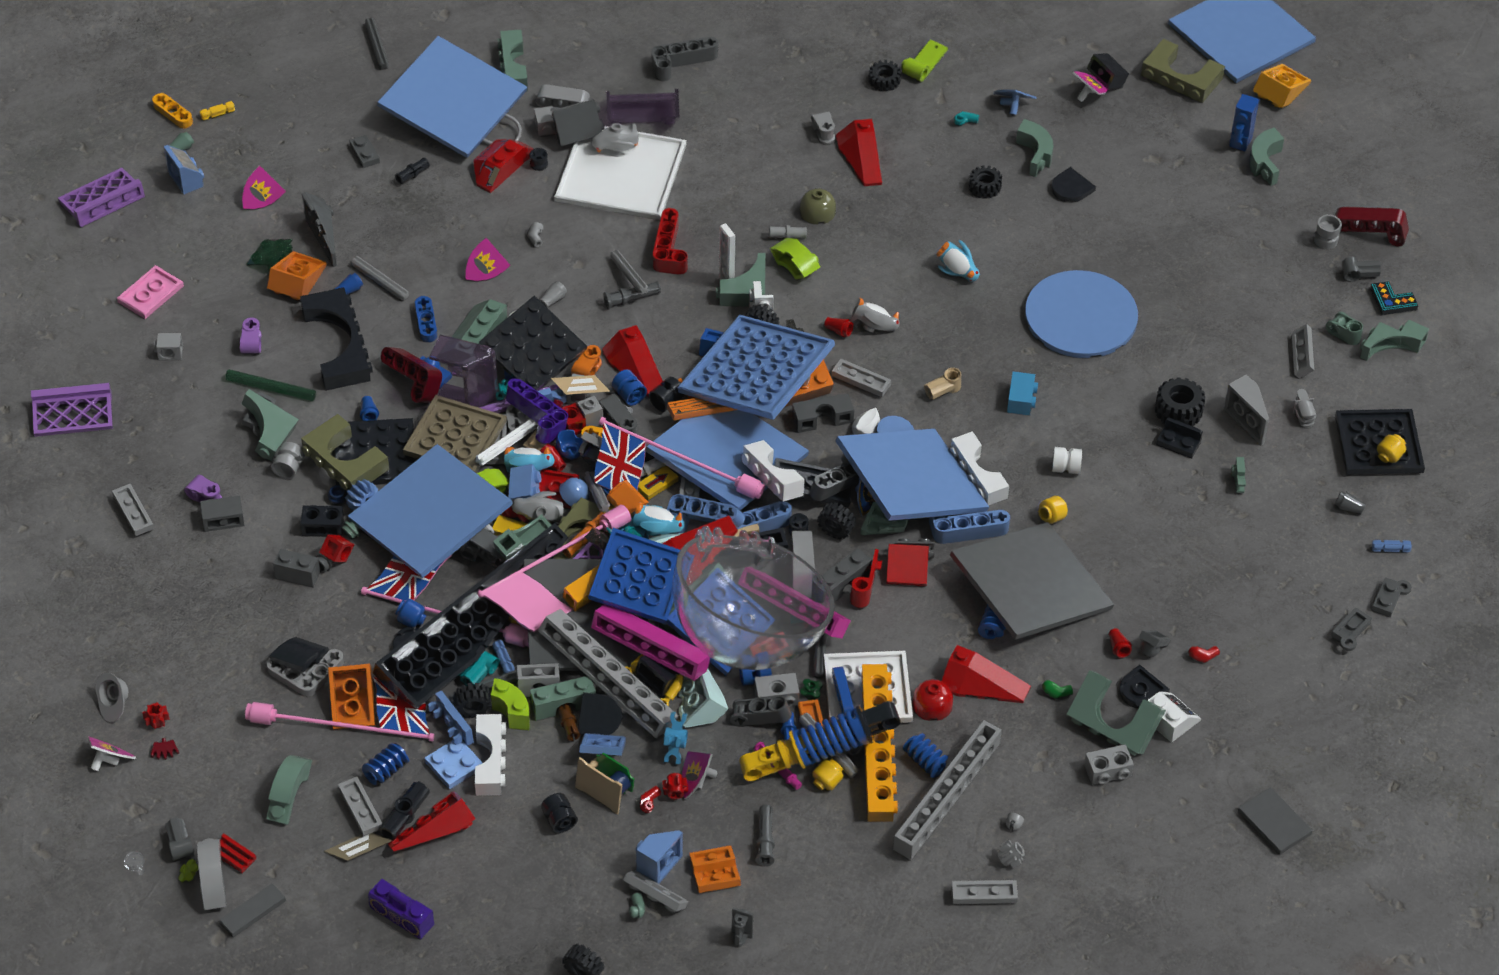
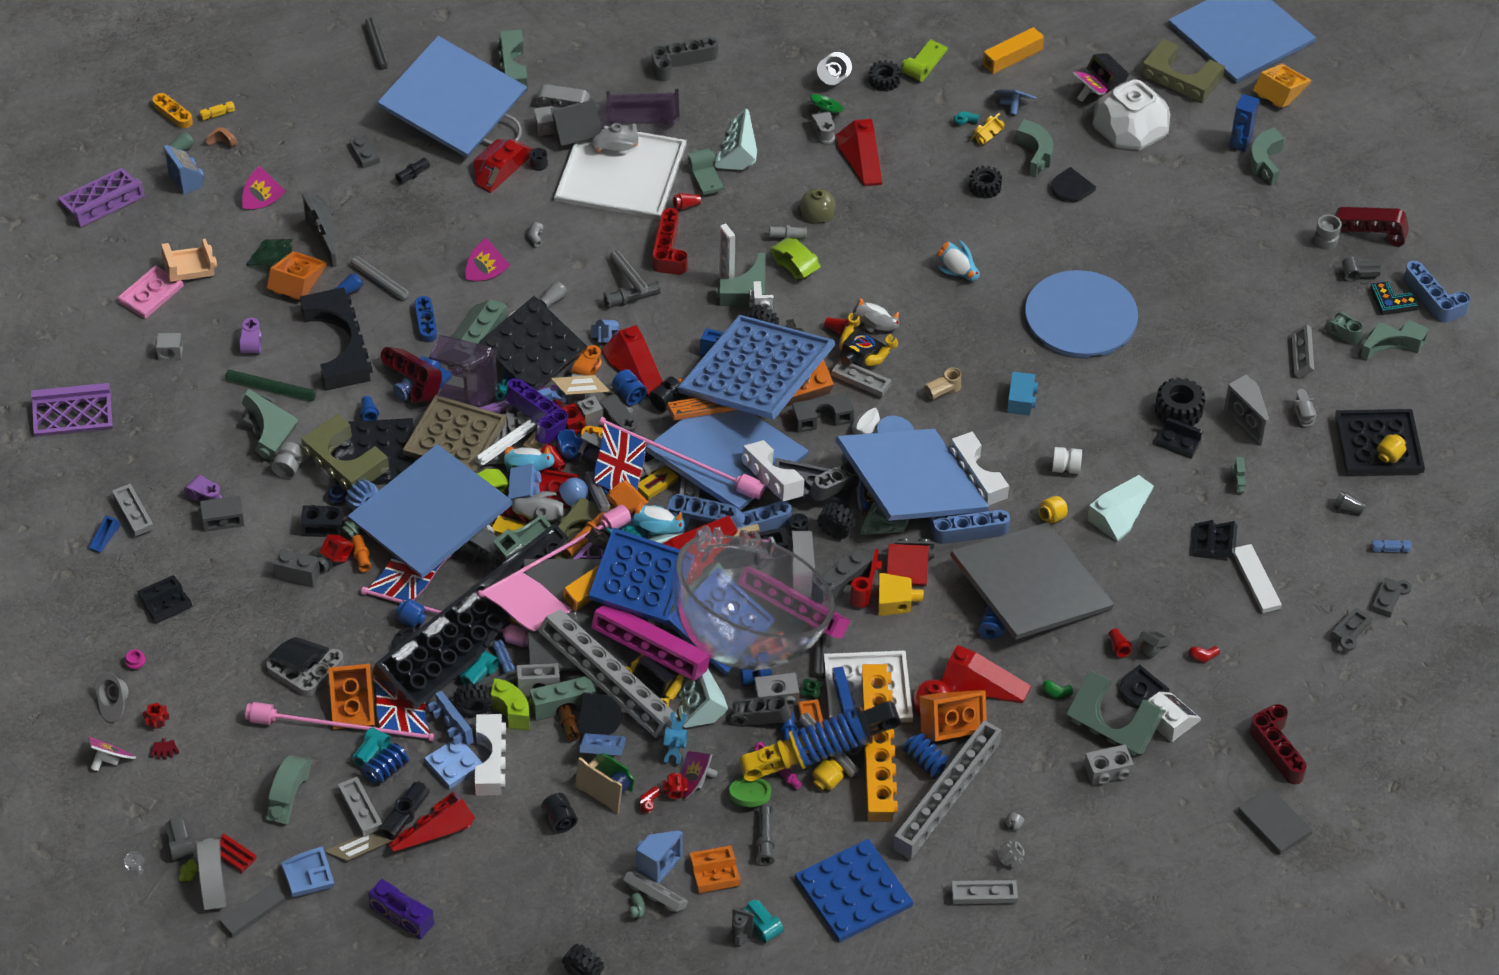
(104, 533): none -> blue piece
(134, 659): none -> dark pink plate
(164, 598): none -> black slope
(188, 262): none -> light nougat panel
(221, 134): none -> nougat hair
(307, 872): none -> medium blue plate
(361, 553): none -> orange pin
(372, 744): none -> teal piece
(403, 389): none -> medium blue wheel
(604, 330): none -> medium blue piece
(684, 200): none -> red cone
(702, 168): none -> sand green door
(739, 146): none -> light aqua wedge
(750, 792): none -> bright green piece
(766, 926): none -> teal piece
(826, 104): none -> green dish
(834, 68): none -> piece
(853, 890): none -> blue plate
(861, 348): none -> torso
(896, 594): none -> yellow torso
(952, 714): none -> orange slope
(991, 125): none -> yellow hinge
(1013, 50): none -> light orange brick
(1118, 508): none -> light aqua wedge
(1132, 116): none -> white rock
(1214, 539): none -> black slope
(1257, 578): none -> white tile
(1276, 744): none -> dark red beam
(1433, 296): none -> medium blue beam

